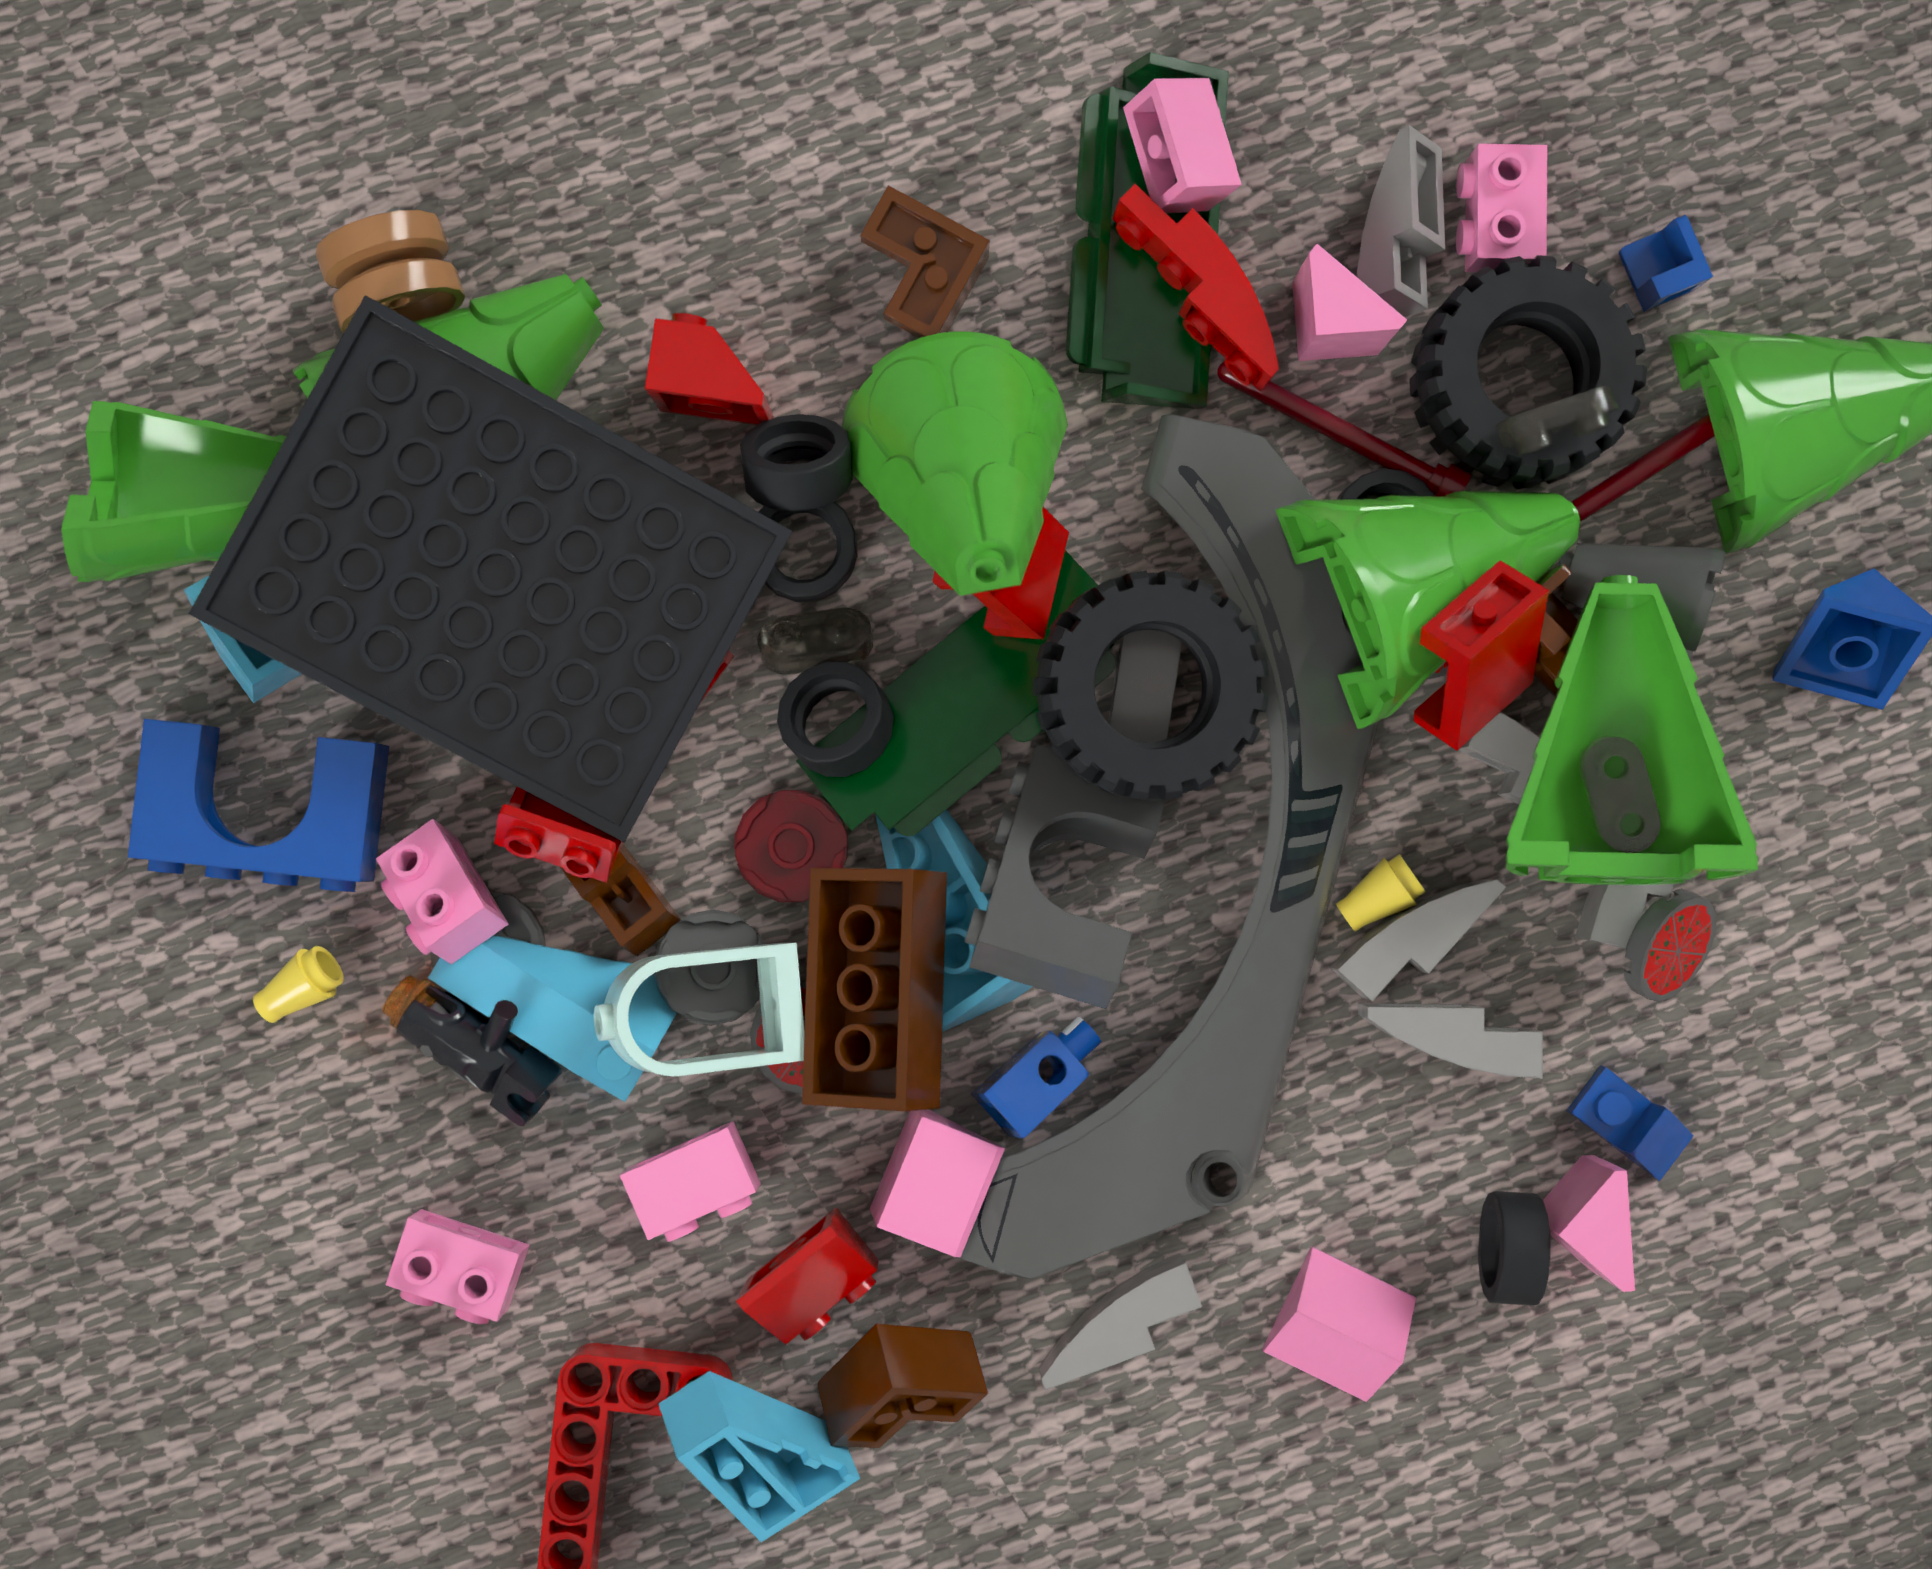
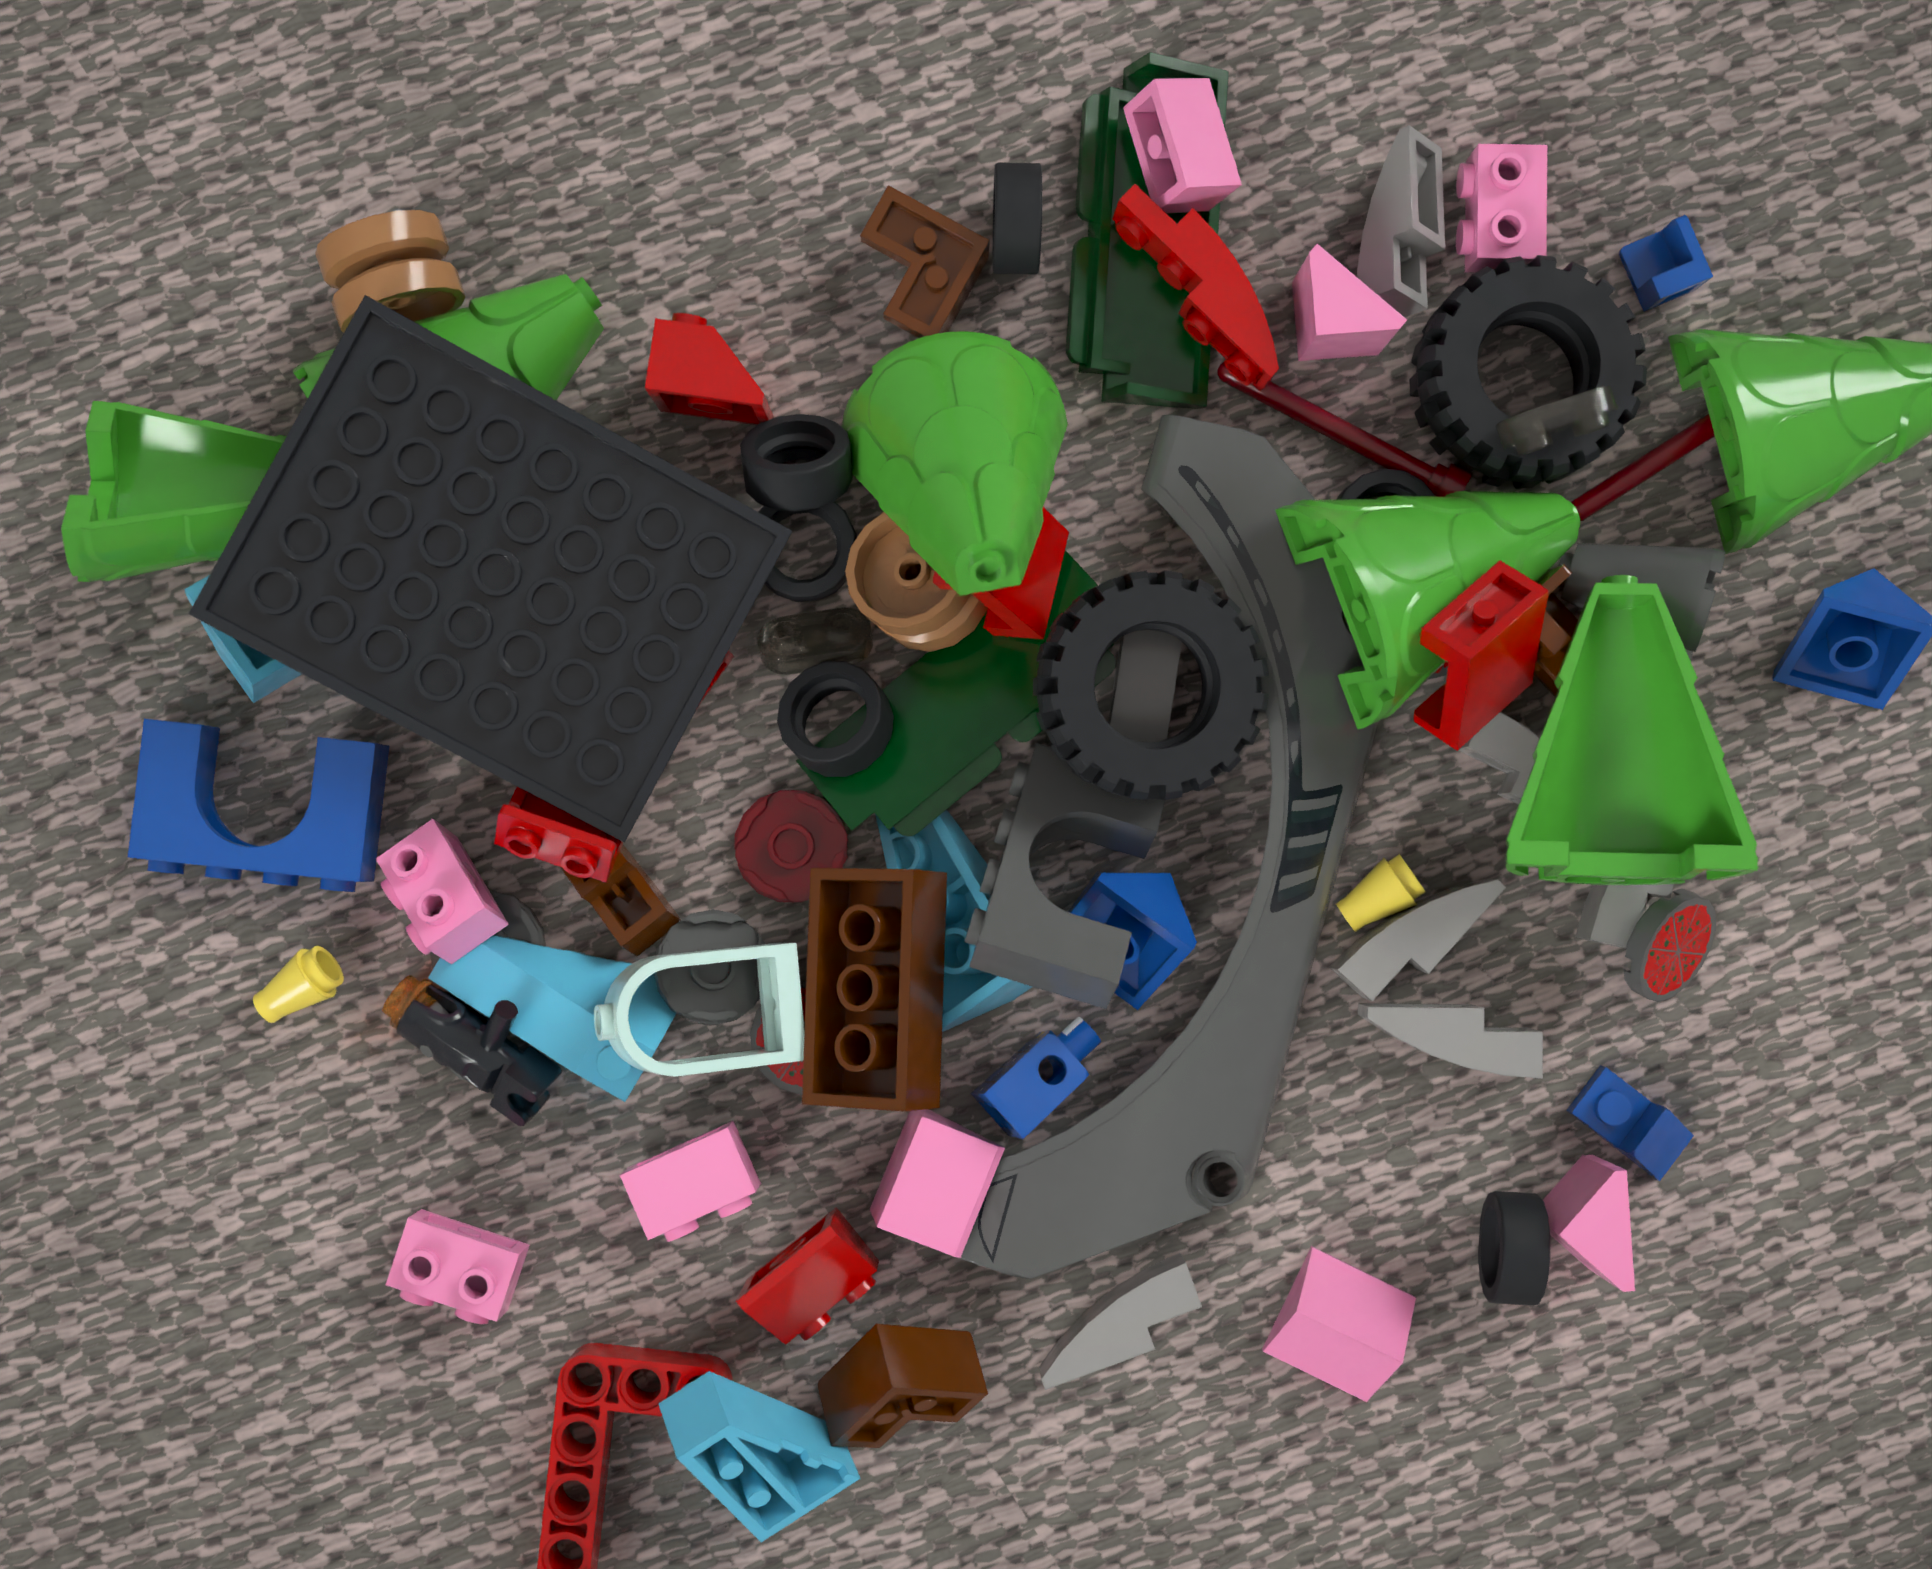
(898, 593): none -> medium nougat wheel
(1017, 218): none -> black tyre
(1158, 923): none -> blue slope
(1621, 795): clear smoke plate -> none

